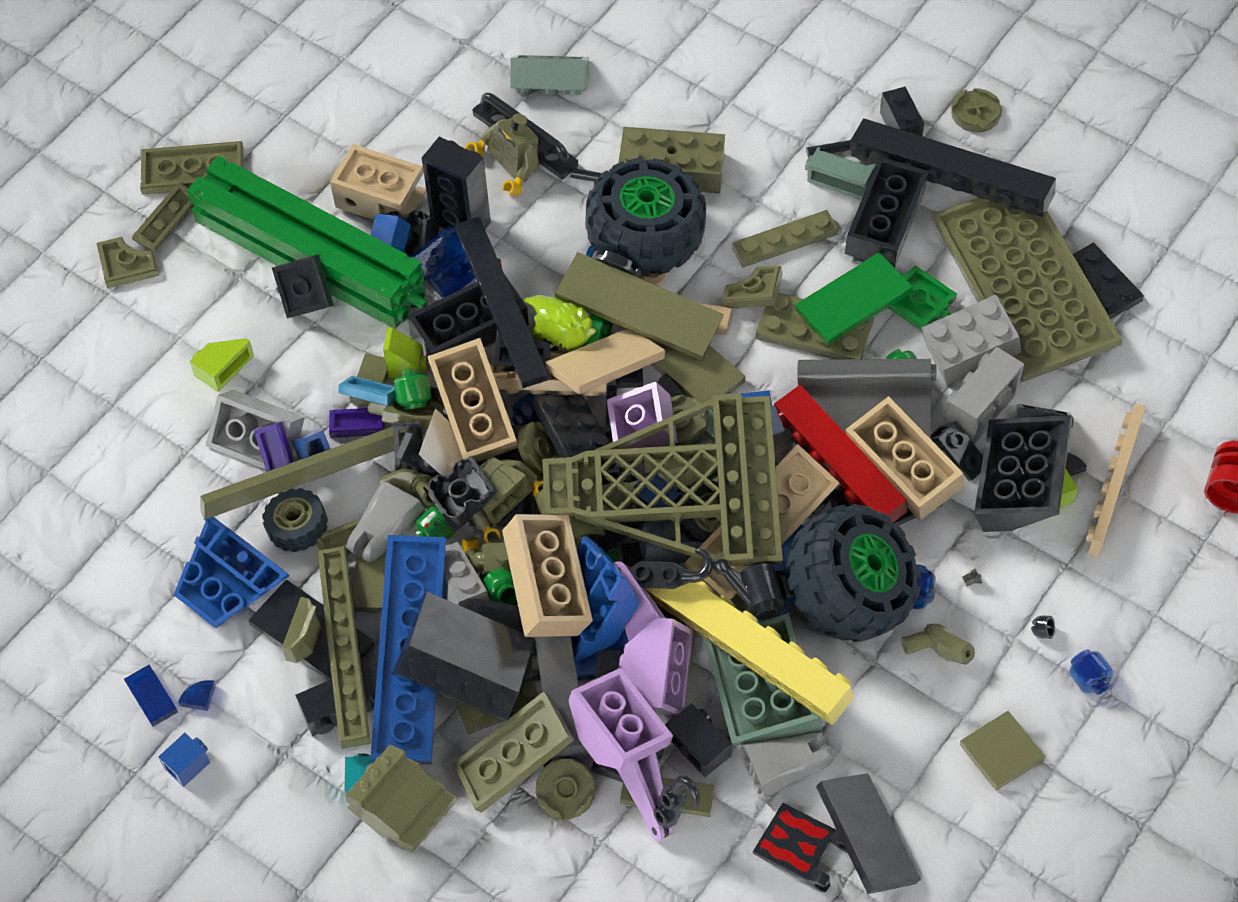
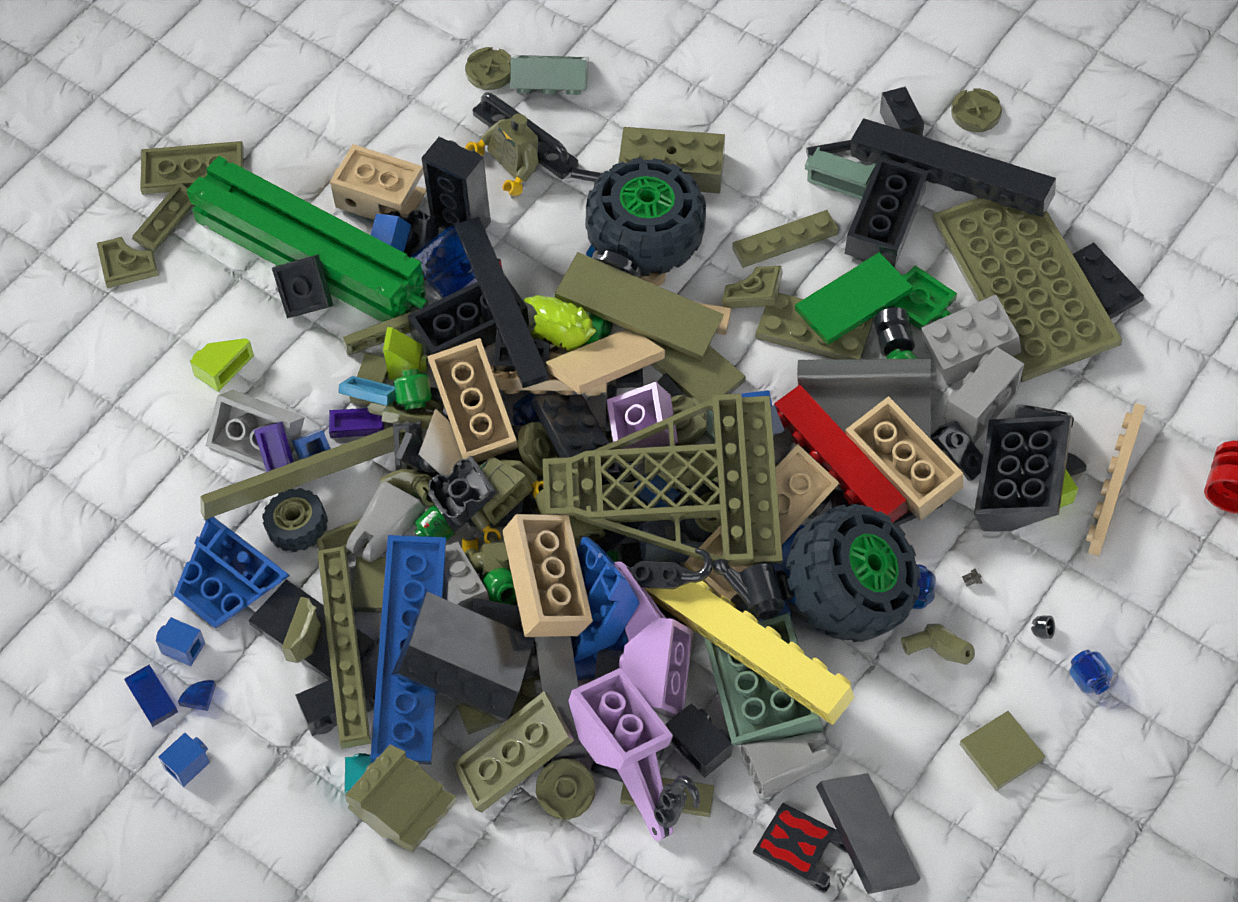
(180, 641): none -> blue brick
(375, 334): none -> olive tile
(488, 68): none -> olive tile
(894, 330): none -> black wheel

